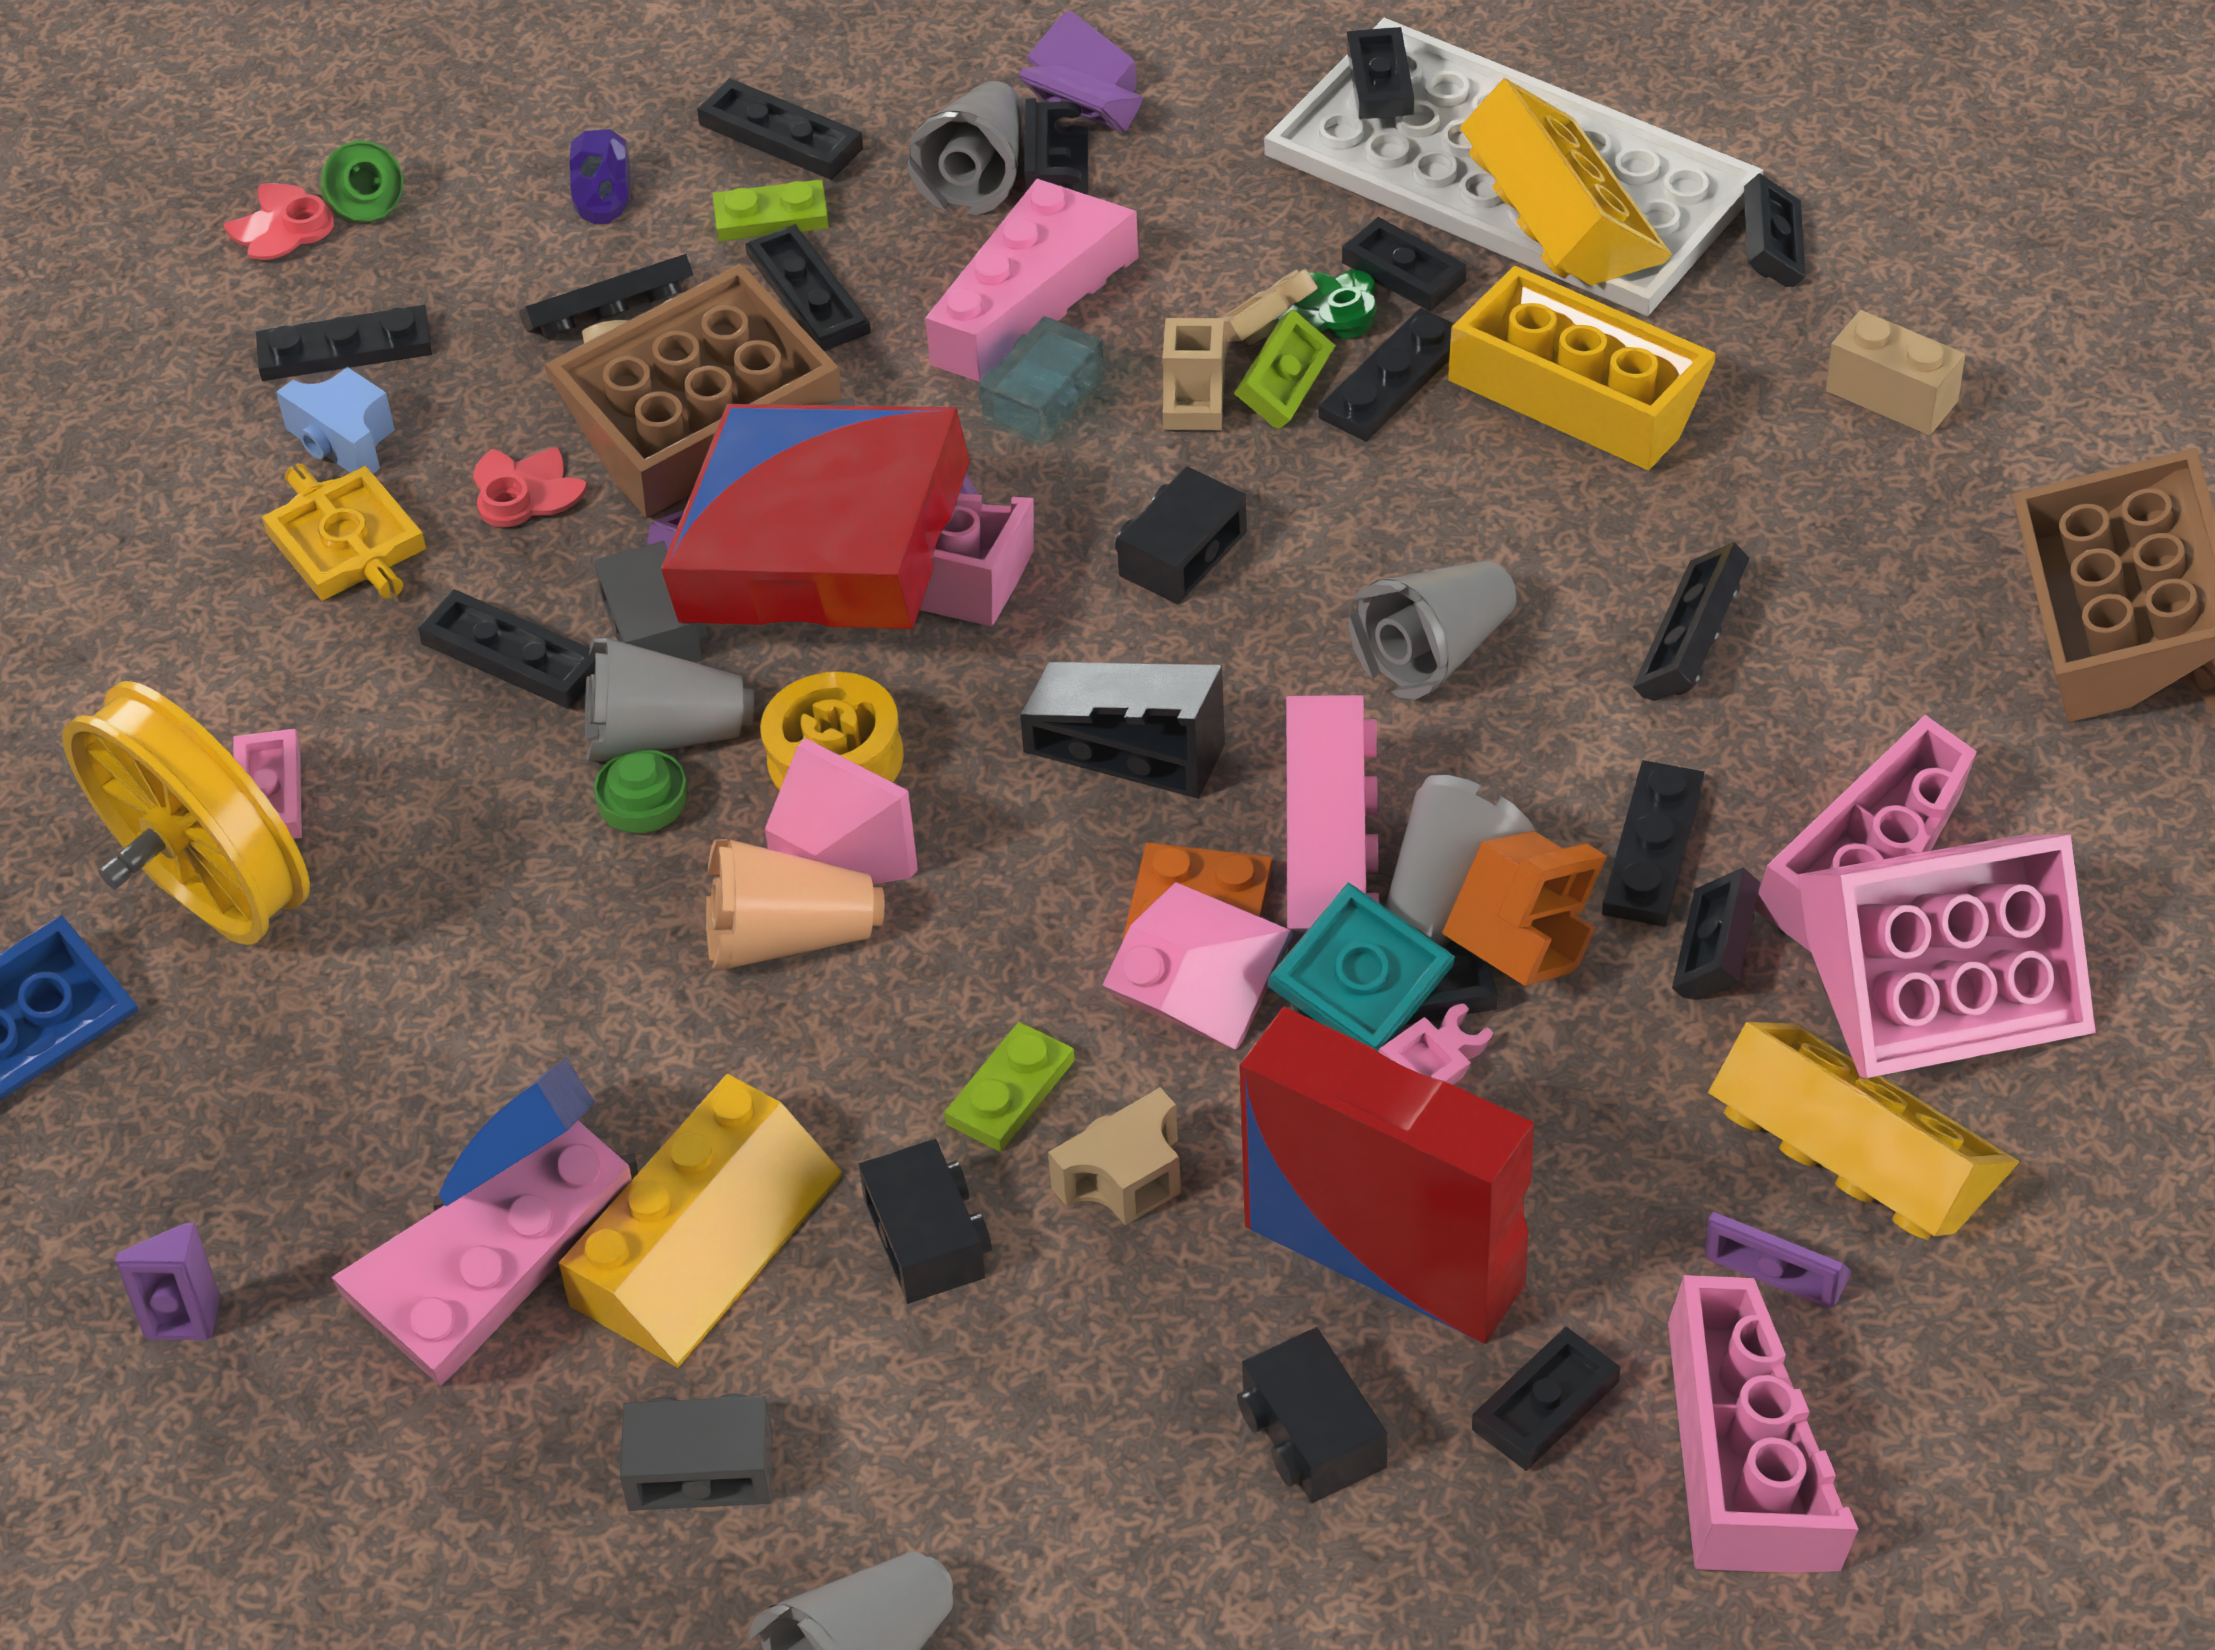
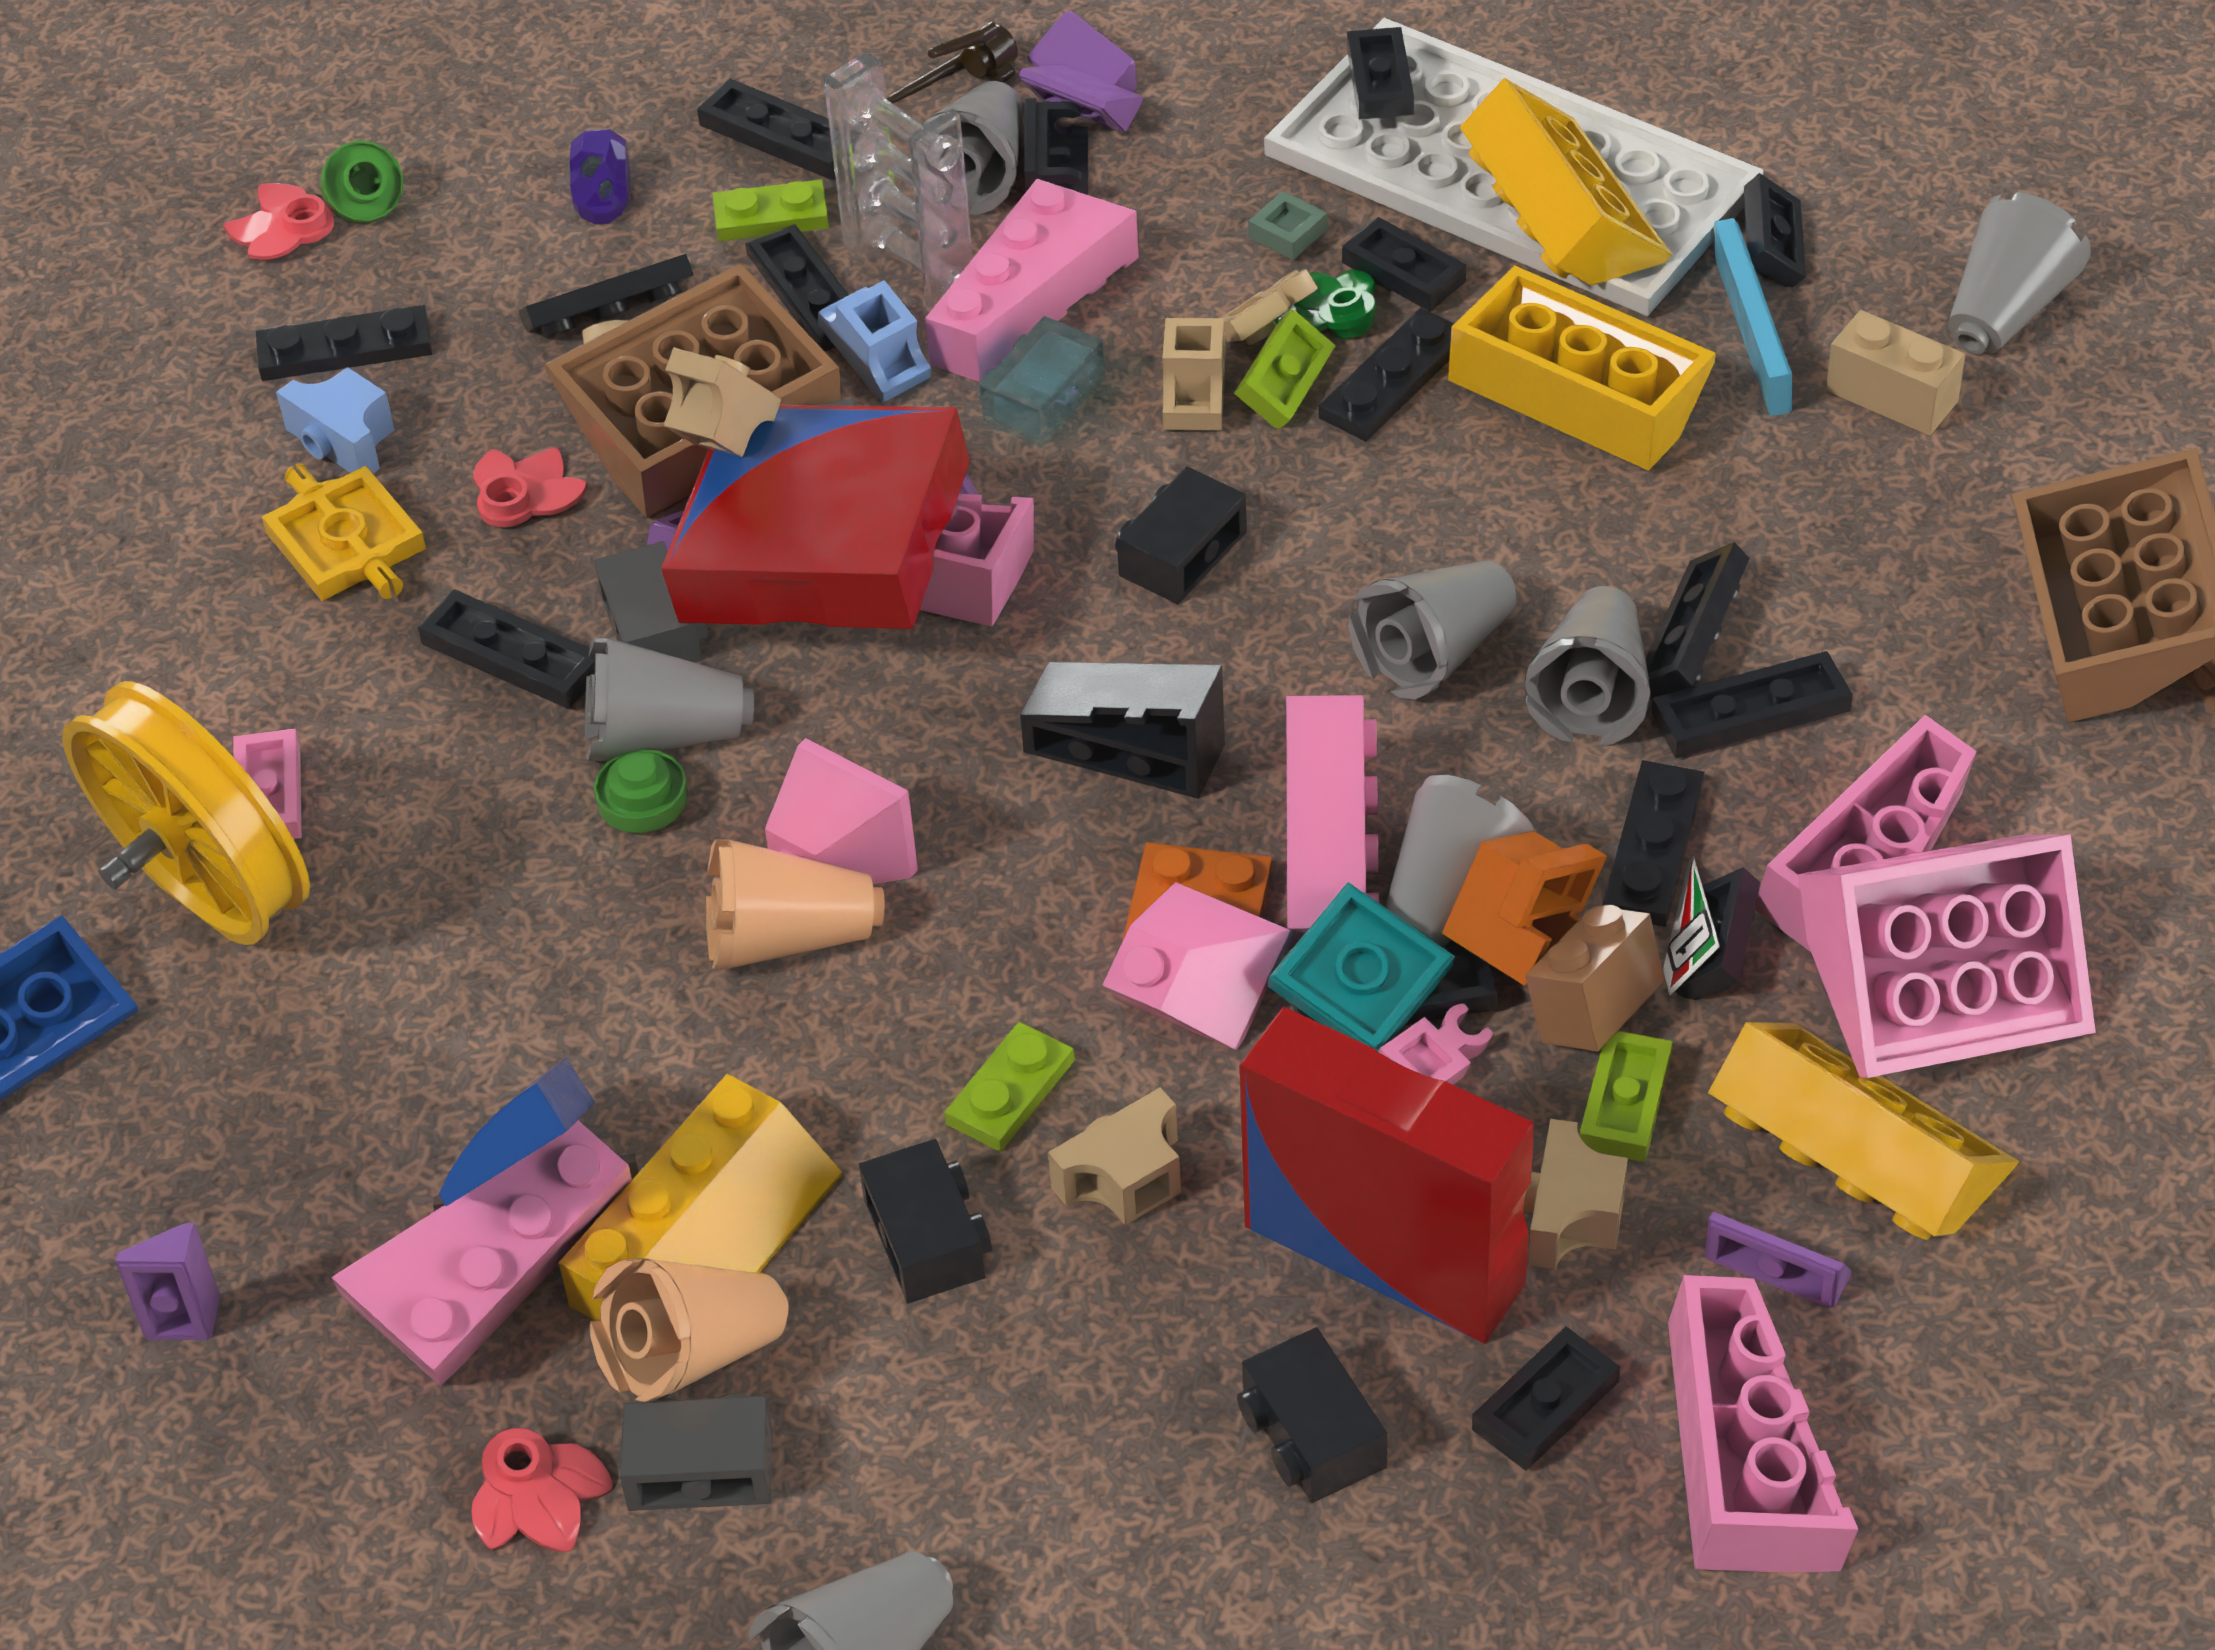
(537, 1499): none -> coral plate
(680, 1322): none -> light nougat cone
(716, 402): none -> tan brick
(836, 714): yellow wheel -> none
(867, 170): none -> clear fence
(877, 340): none -> light blue brick
(985, 54): none -> dark brown plant
(1288, 225): none -> sand green plate
(1574, 1197): none -> tan brick
(1591, 671): none -> light grey cone
(1595, 978): none -> medium nougat brick
(1626, 1095): none -> lime plate
(1692, 934): none -> sticker
(1751, 704): none -> black plate
(1753, 317): none -> medium azure tile
(2014, 269): none -> light grey cone

